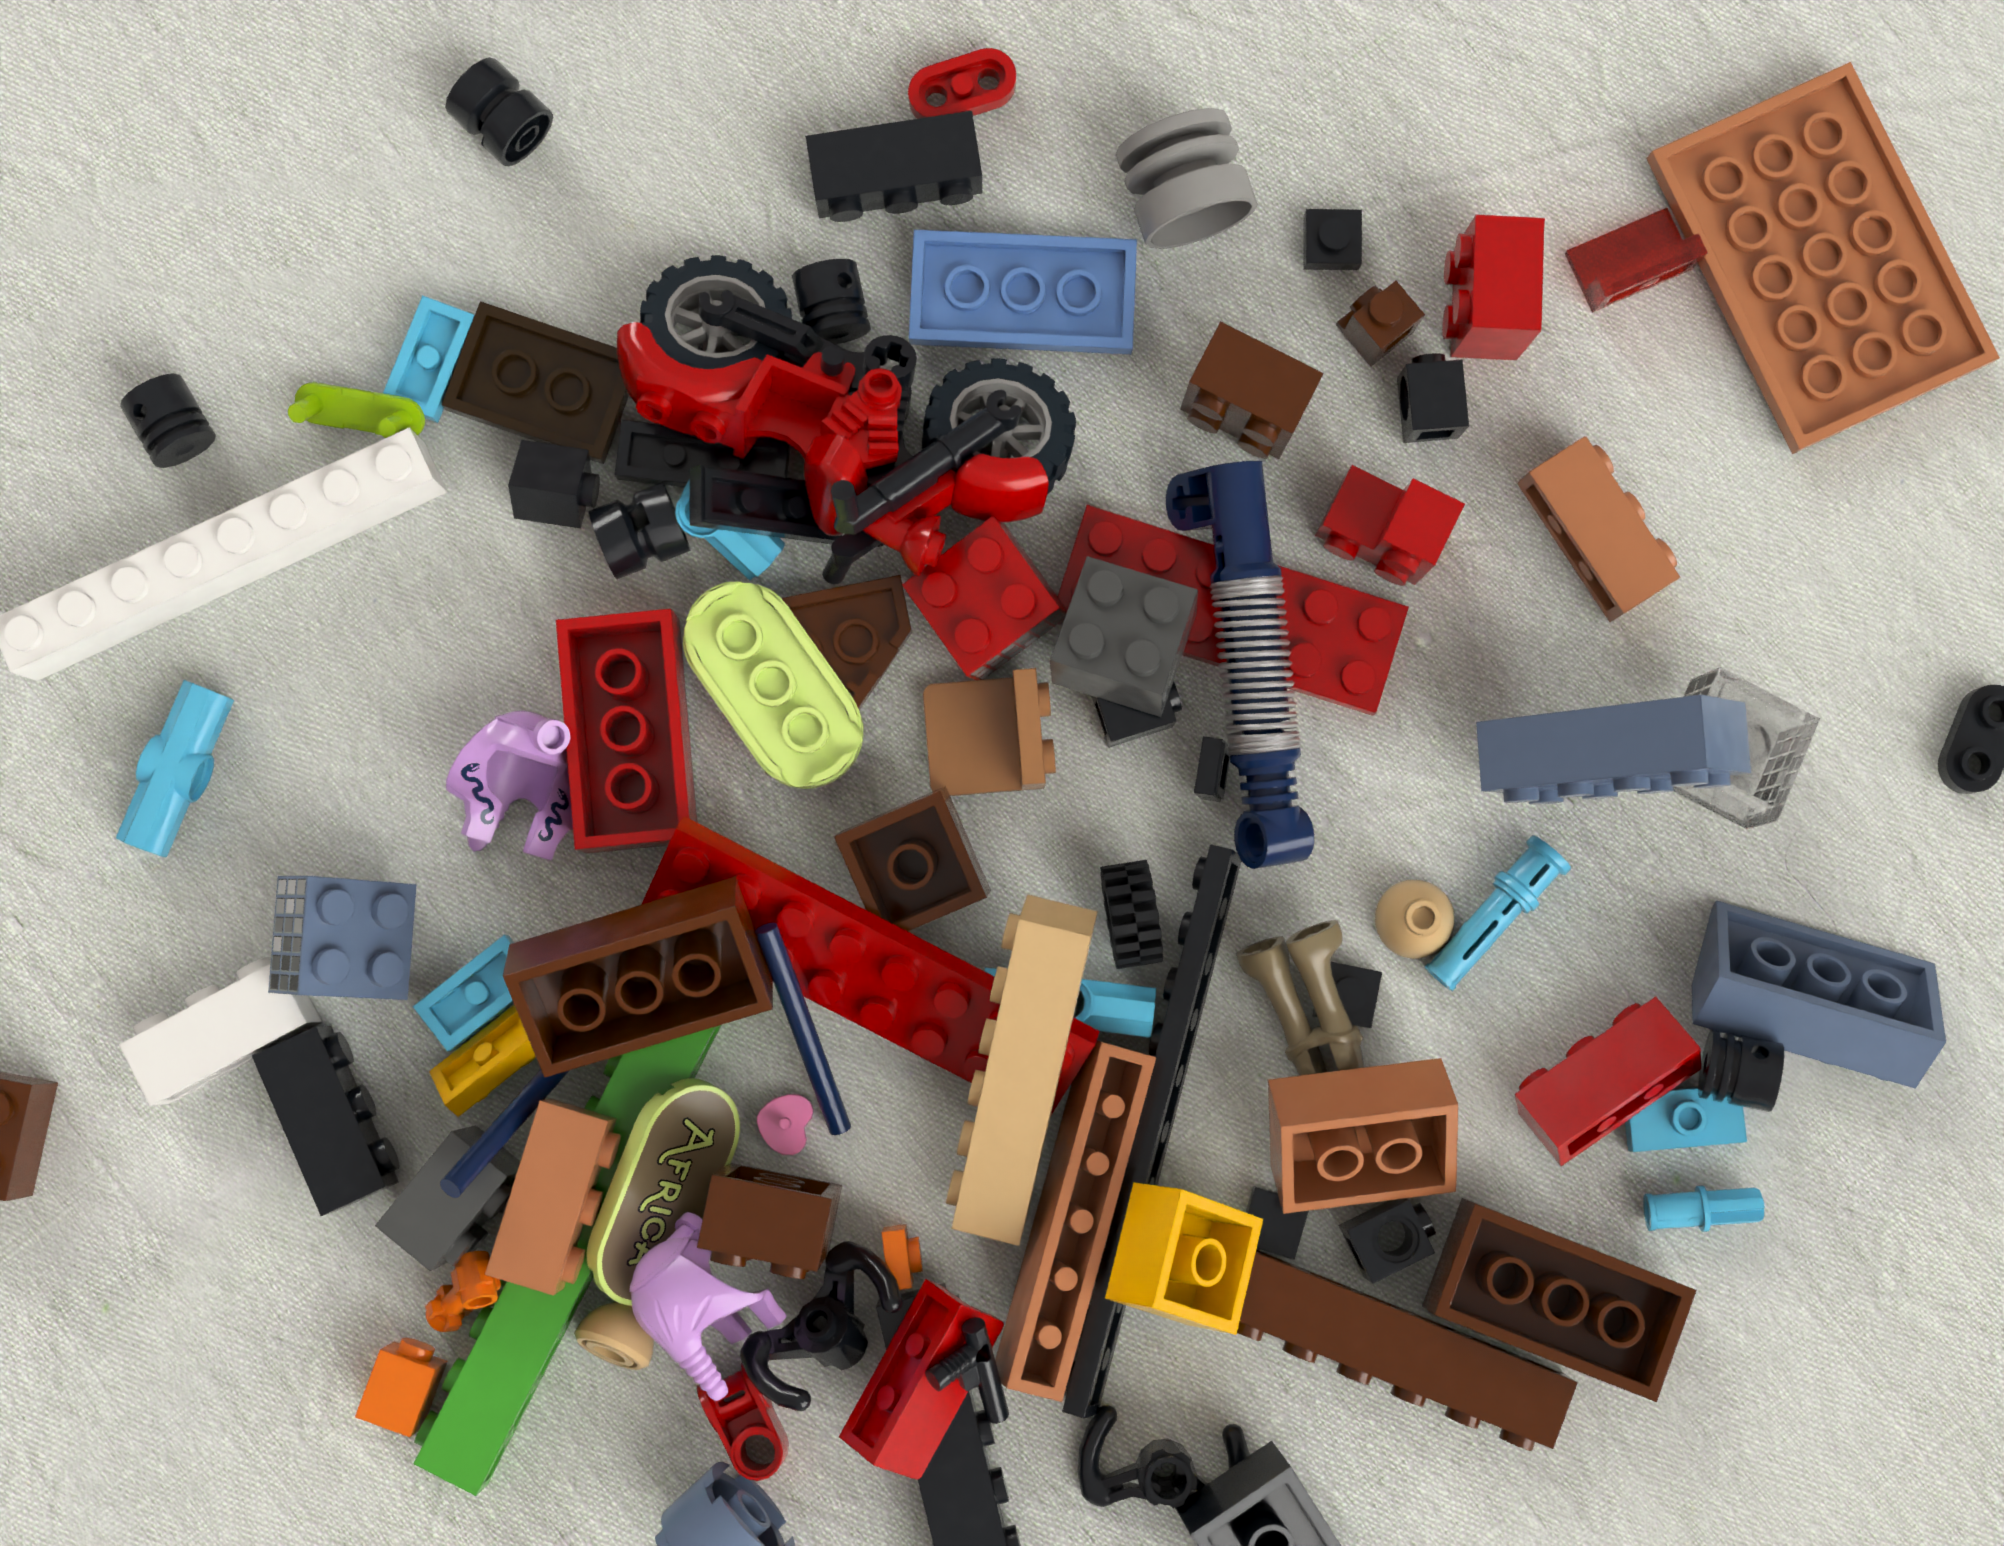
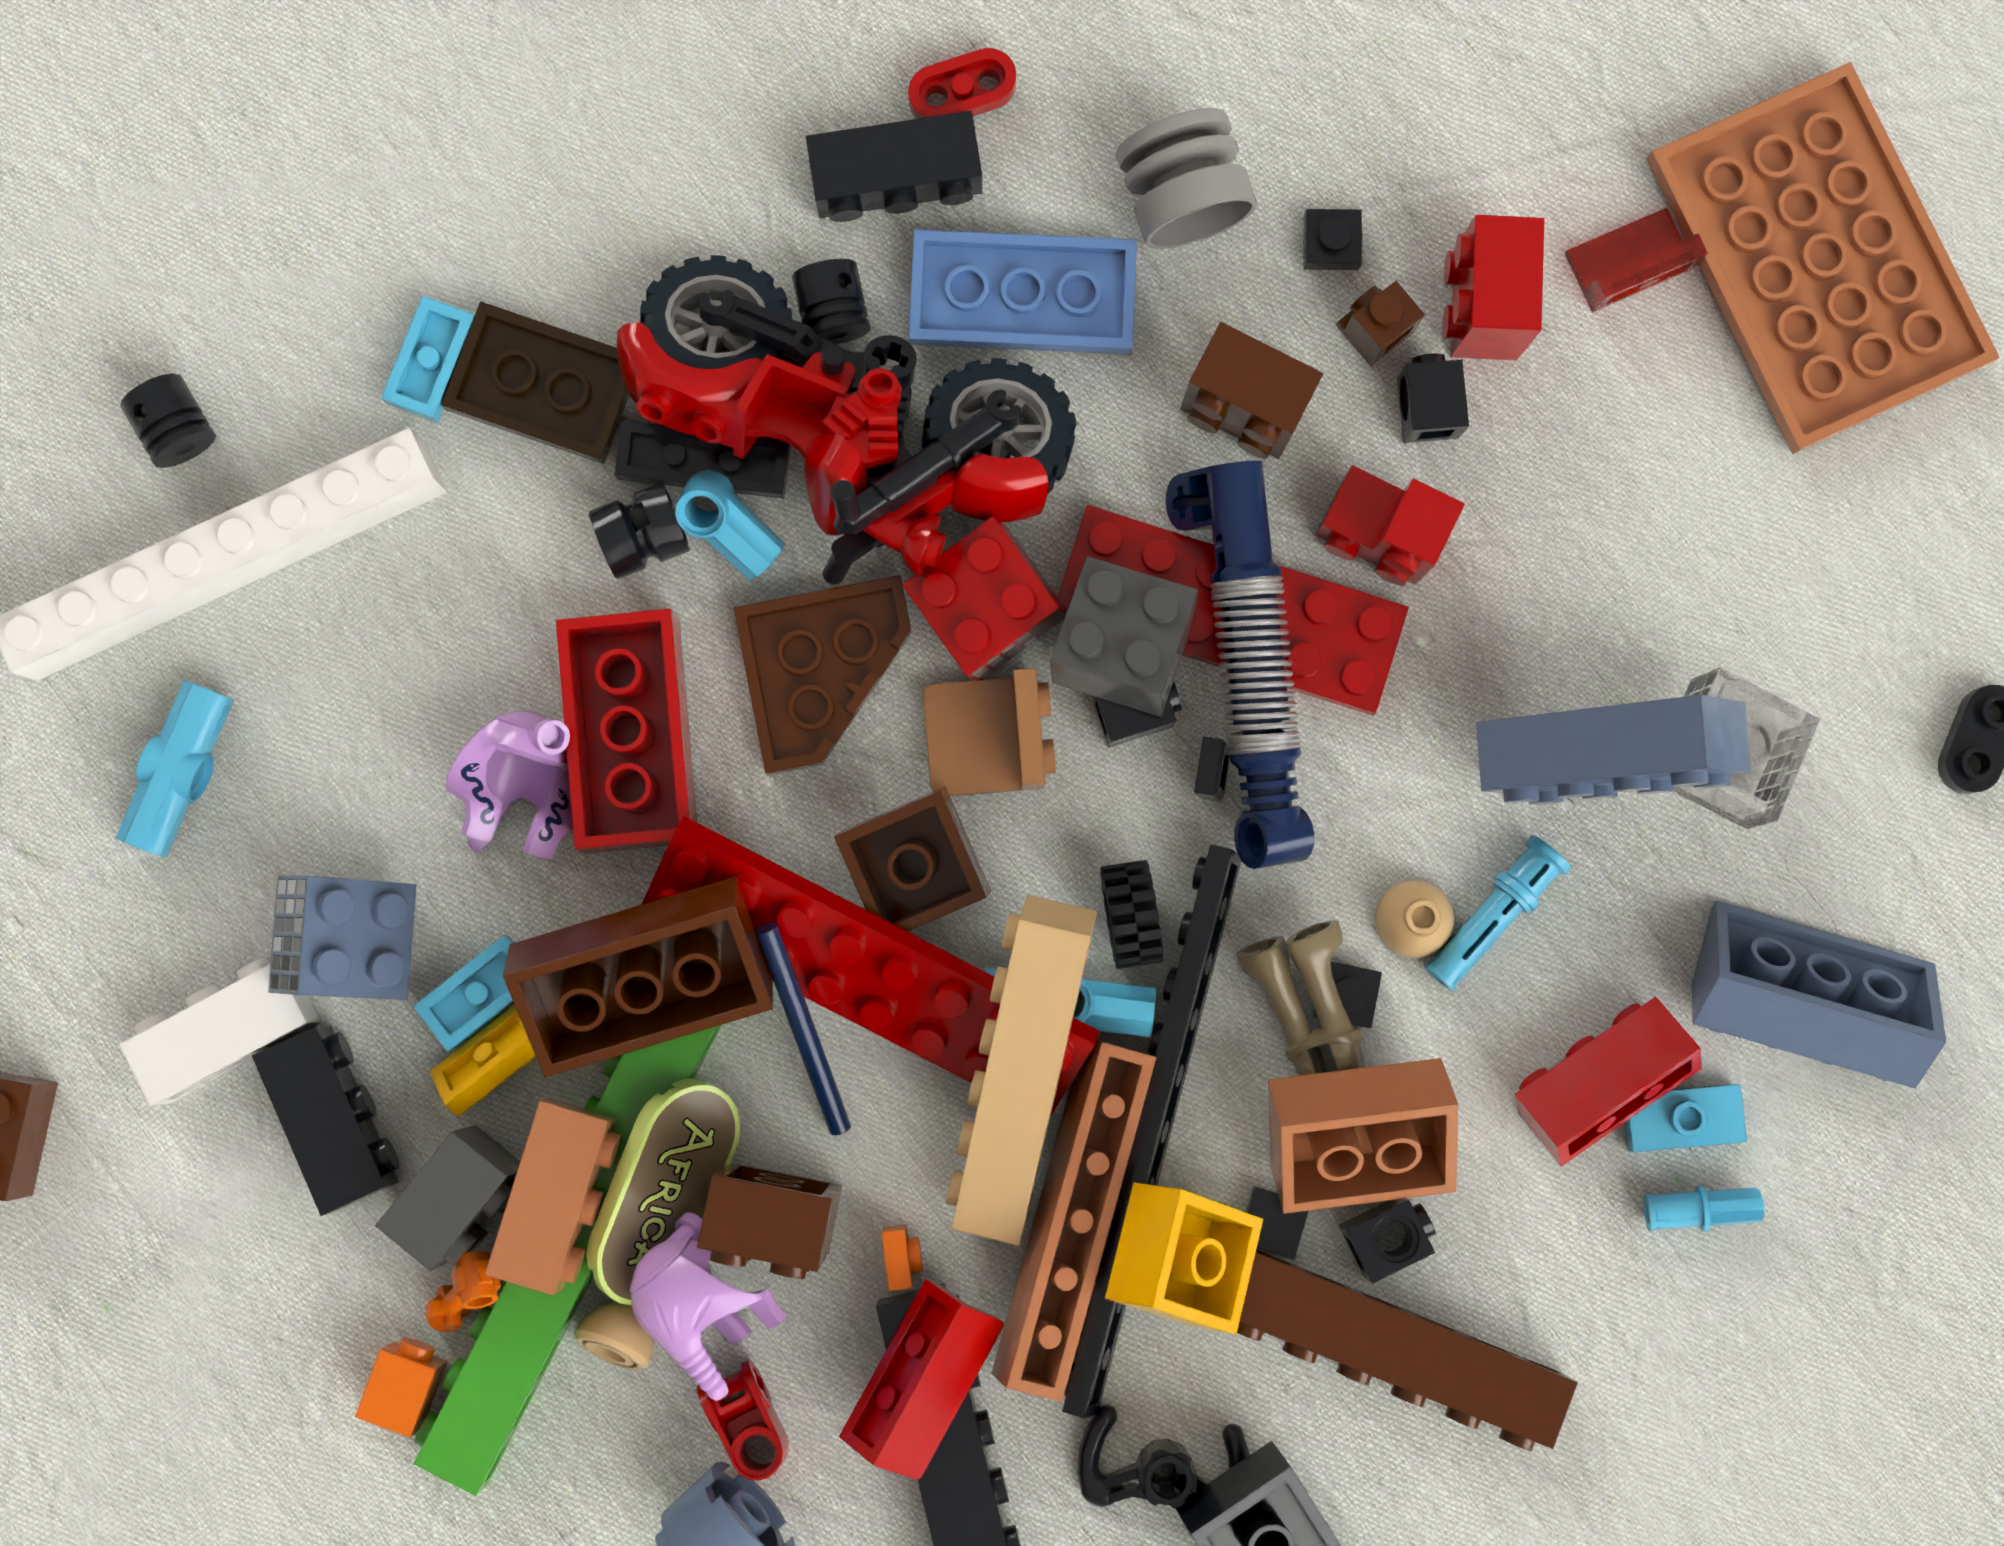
(355, 409): lime piece -> none
(490, 103): black wheel -> none
(498, 1133): dark blue bar -> none
(552, 484): black brick -> none
(752, 504): black tile -> none
(773, 684): yellowish green tile -> none
(784, 1123): bright pink piece -> none
(823, 1327): black piece -> none
(973, 1366): black hose -> none
(1559, 1299): reddish brown brick -> none
(1599, 528): nougat brick -> none
(1741, 1070): black piece -> none

